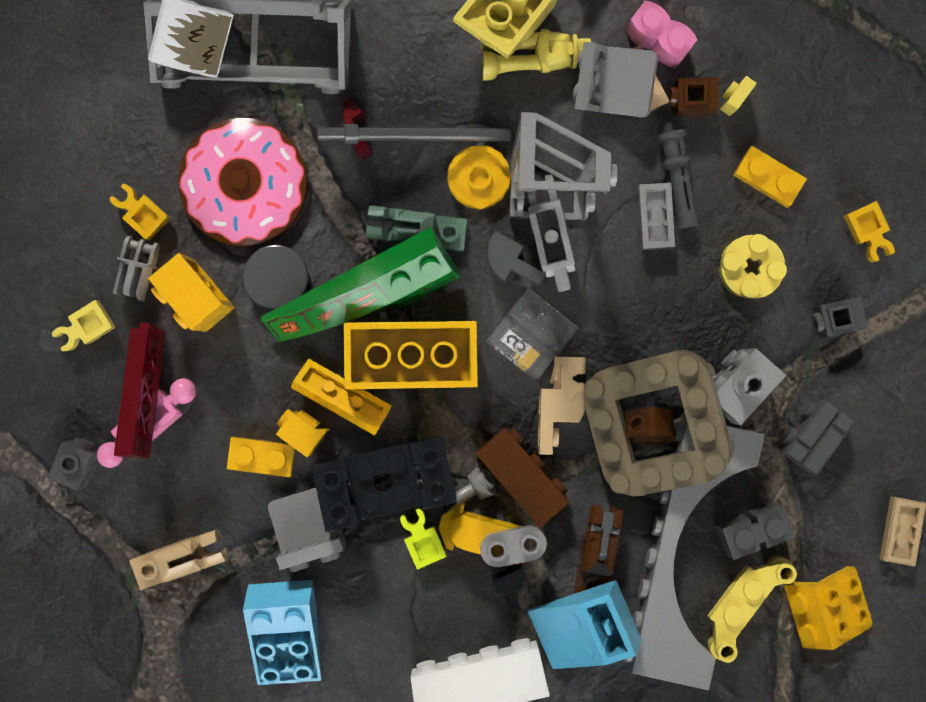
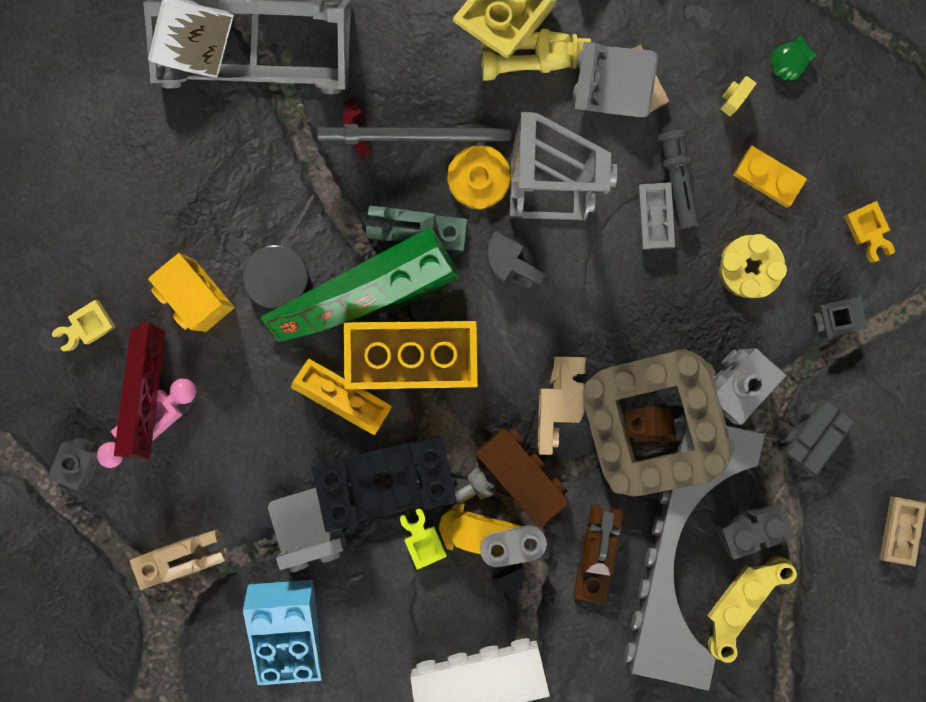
(134, 275): light grey arm -> none
(142, 214): yellow plate -> none
(243, 182): bright pink dish -> none
(261, 457): yellow plate -> none
(301, 431): yellow window -> none
(532, 334): clear slope -> none
(552, 237): light grey hinge -> none
(587, 628): medium azure slope -> none
(657, 32): bright pink brick -> none
(710, 96): reddish brown window -> none
(792, 59): none -> green animal
(829, 610): yellow bracket -> none

